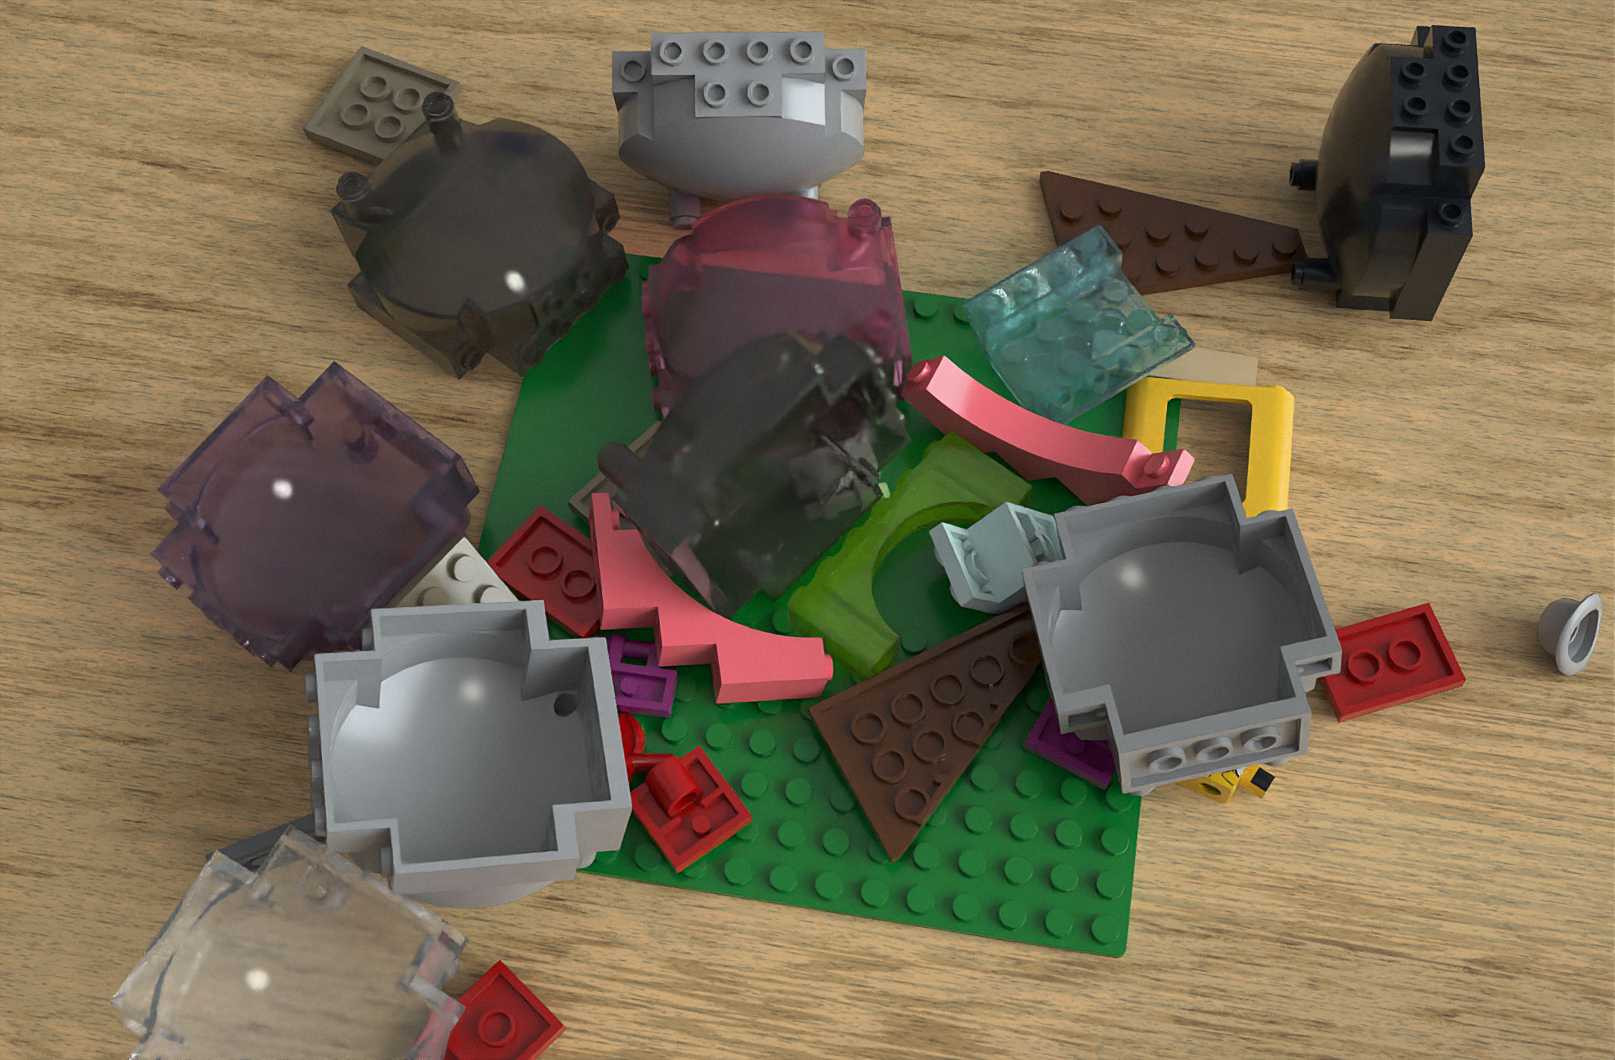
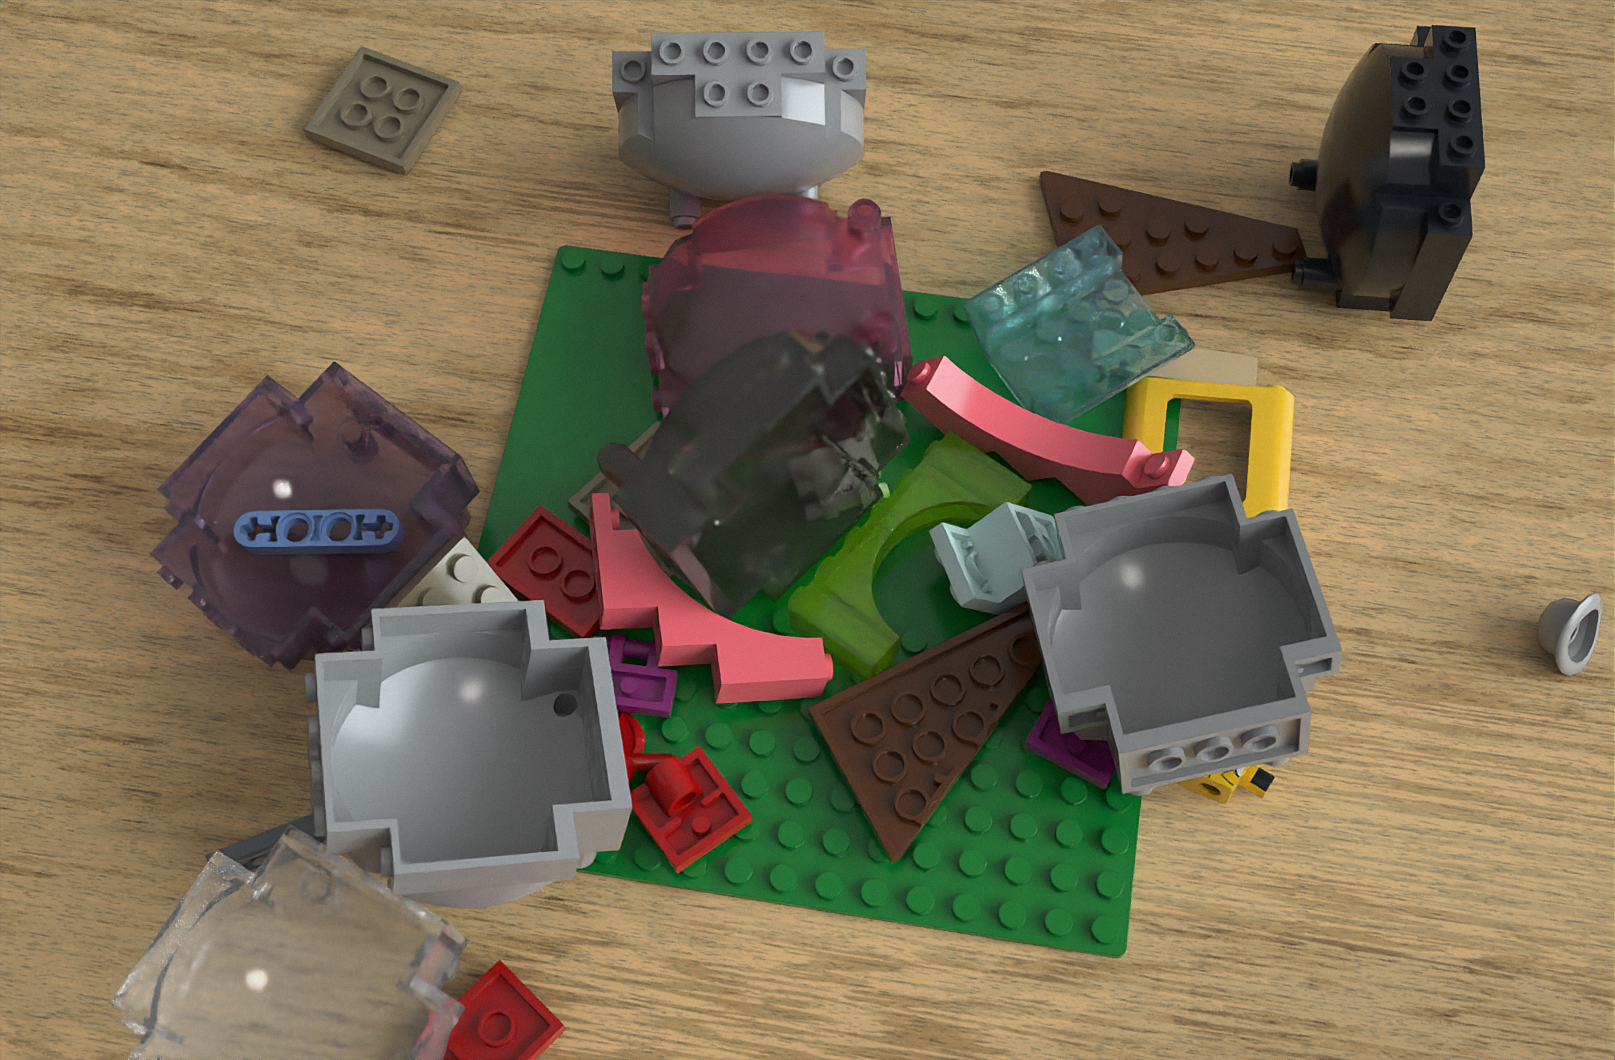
(318, 536): none -> medium blue beam
(479, 240): clear smoke windscreen -> none
(1391, 663): red plate -> none

